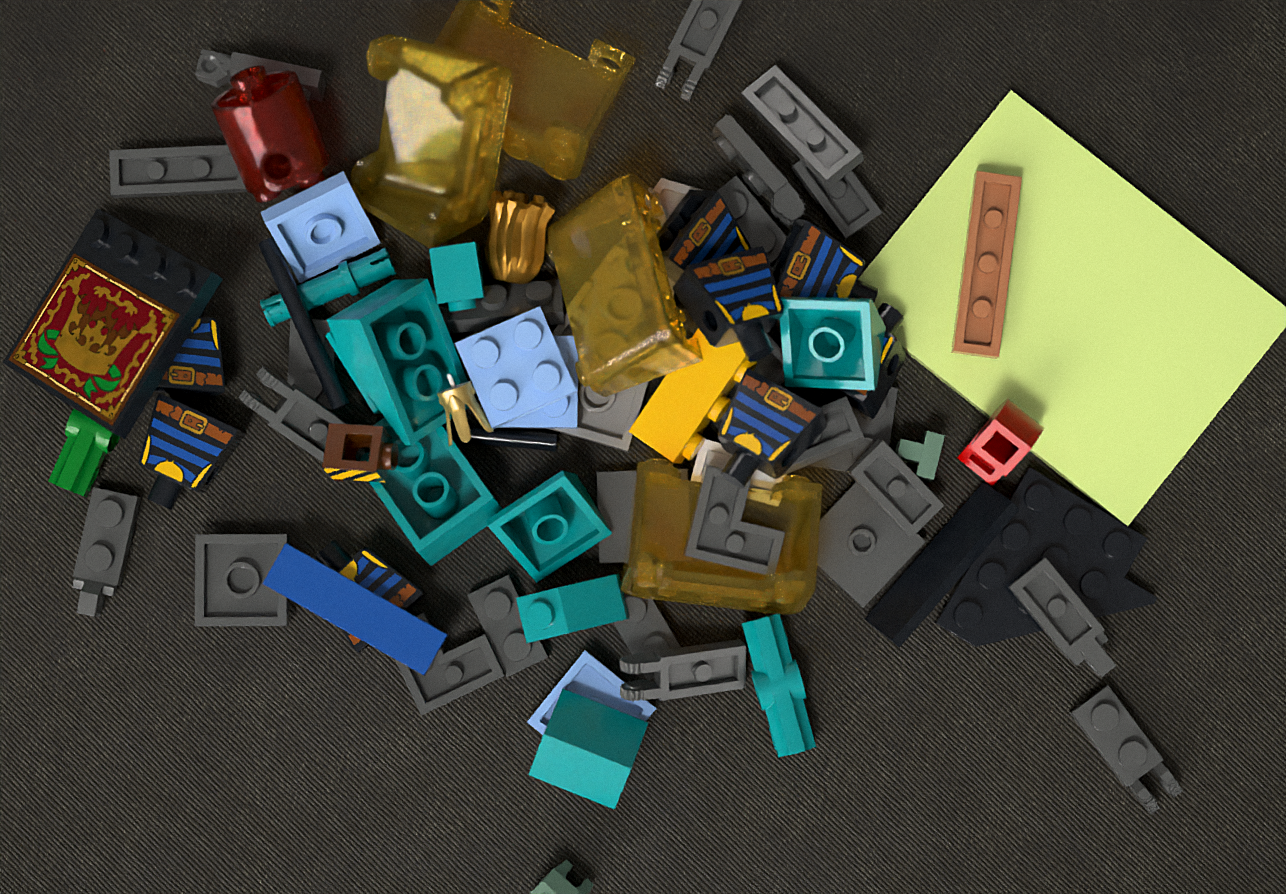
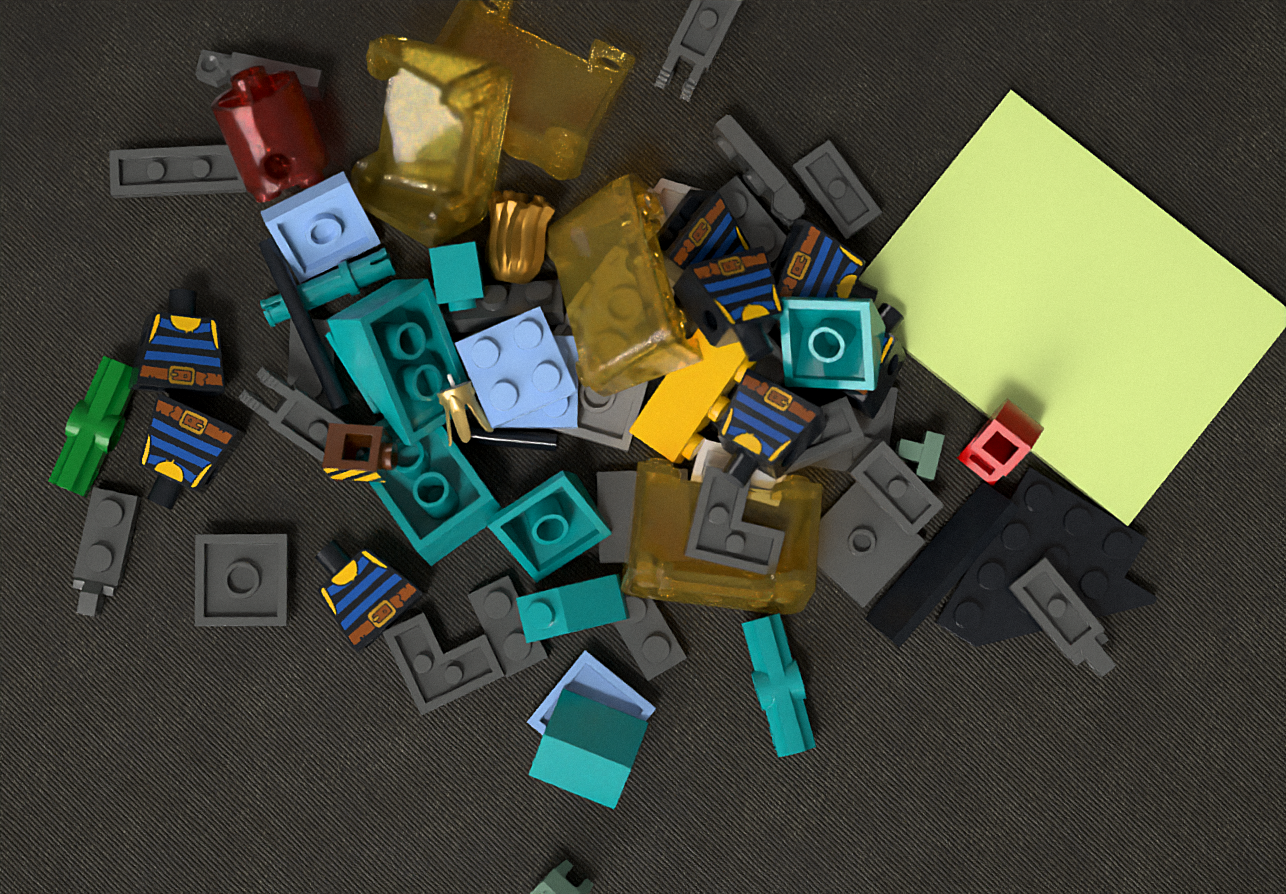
(112, 322): plate -> none
(355, 609): blue tile -> none
(686, 671): dark grey hinge -> none
(802, 126): dark grey plate -> none
(986, 265): nougat plate -> none
(1123, 745): dark grey hinge -> none

